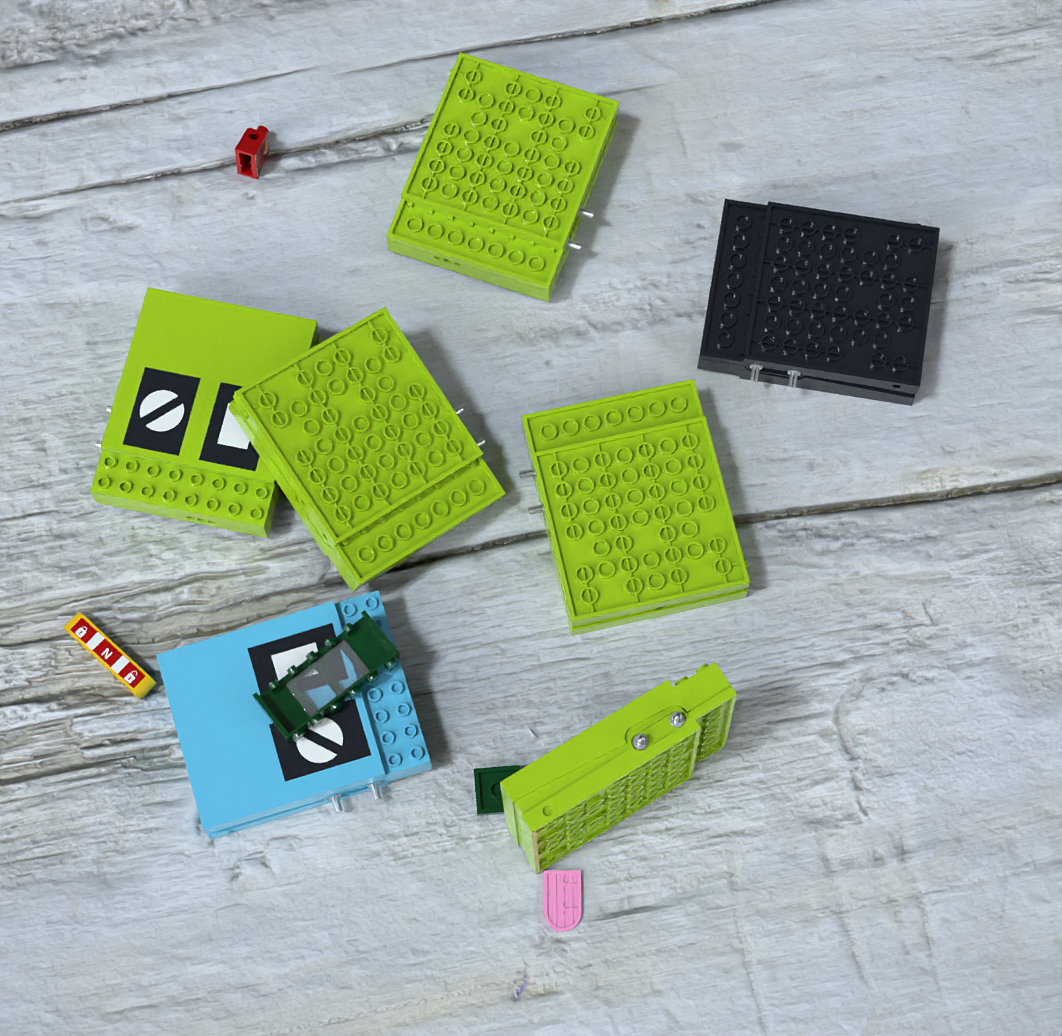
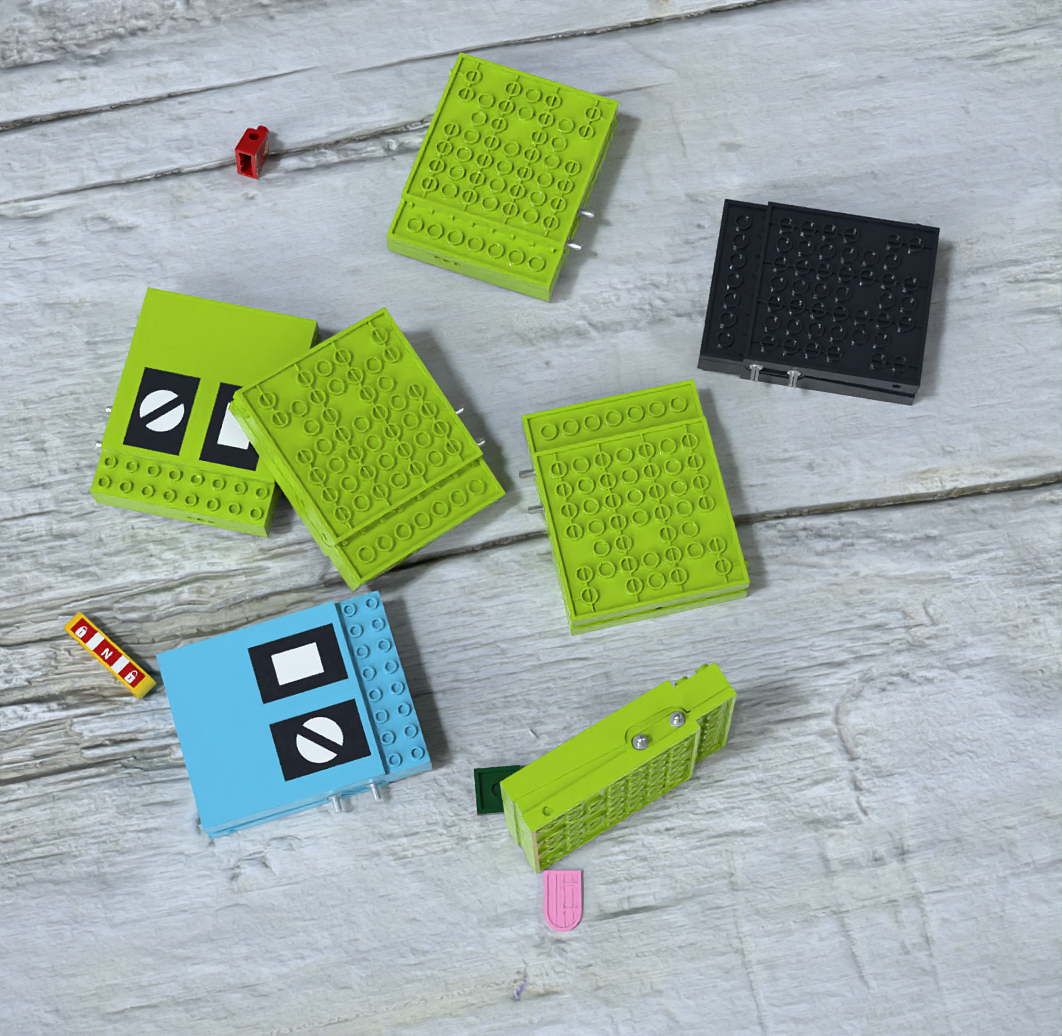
(327, 678): dark green window -> none

